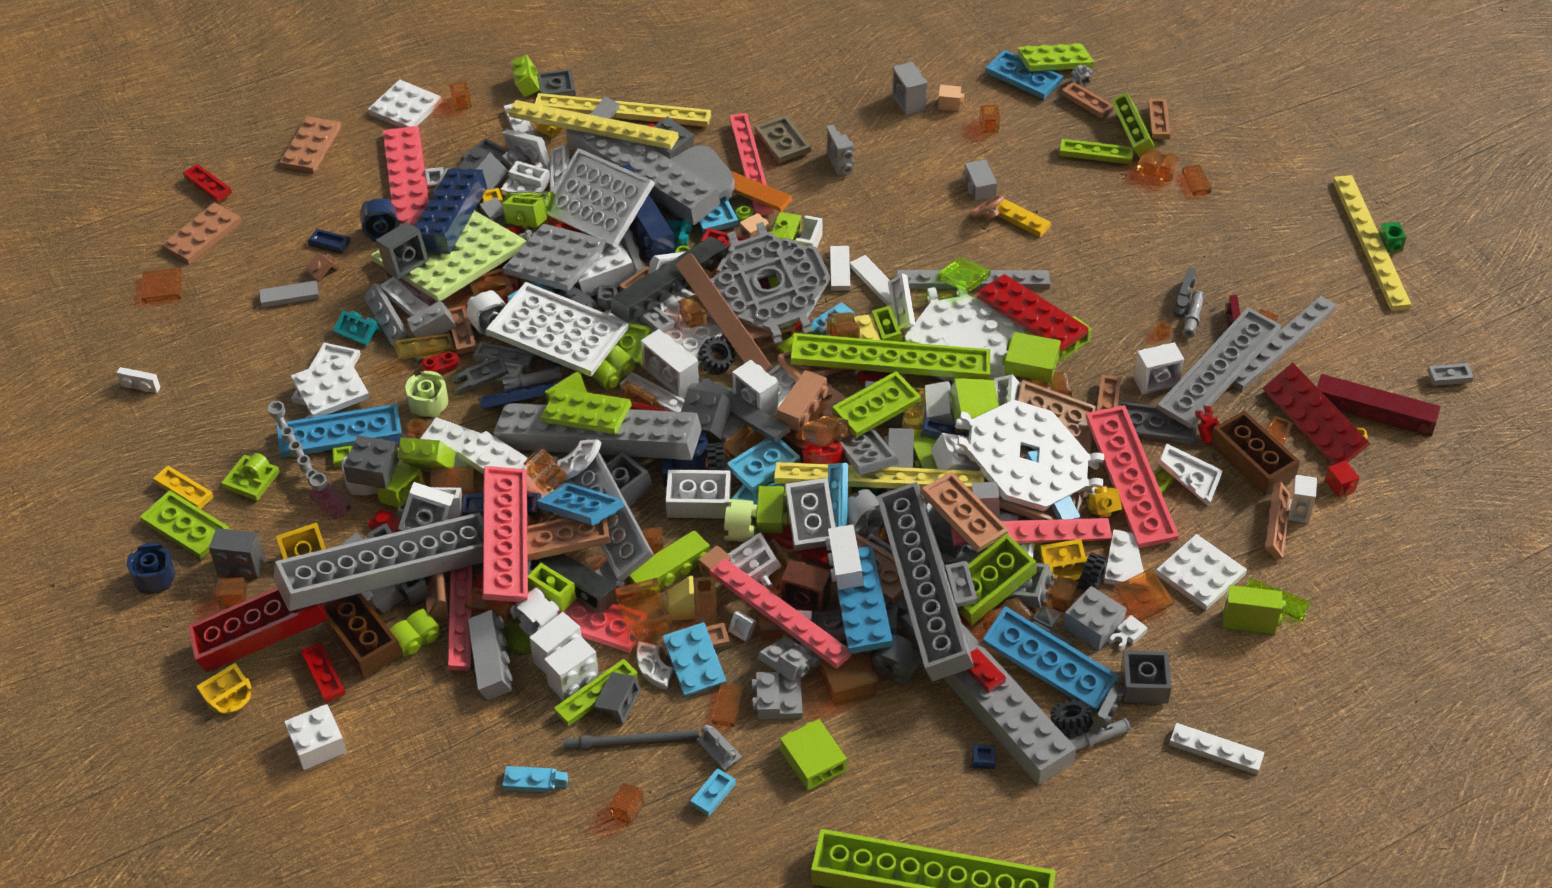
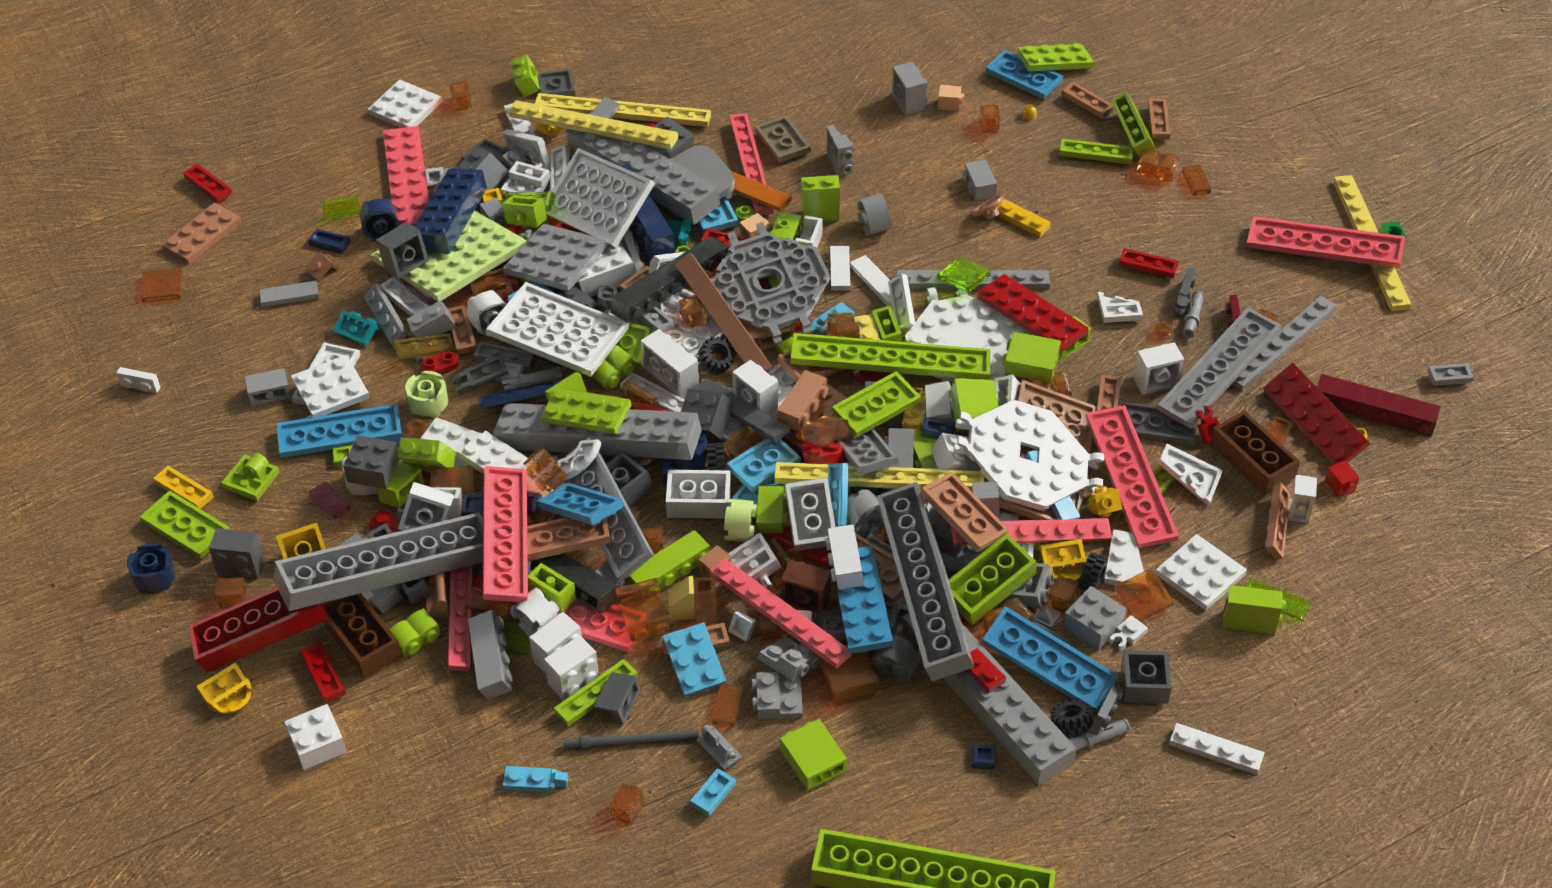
(267, 387): none -> light grey brick
(310, 144): nougat plate -> none
(316, 480): light grey bar -> none
(341, 207): none -> clear neon green tile
(651, 666): white tile -> none
(821, 197): none -> lime brick
(873, 214): none -> light grey brick
(961, 583): light grey plate -> none
(1029, 112): none -> yellow hinge
(1081, 75): light grey gear -> none
(1119, 309): none -> white wing
(1148, 263): none -> red plate
(1326, 242): none -> coral plate

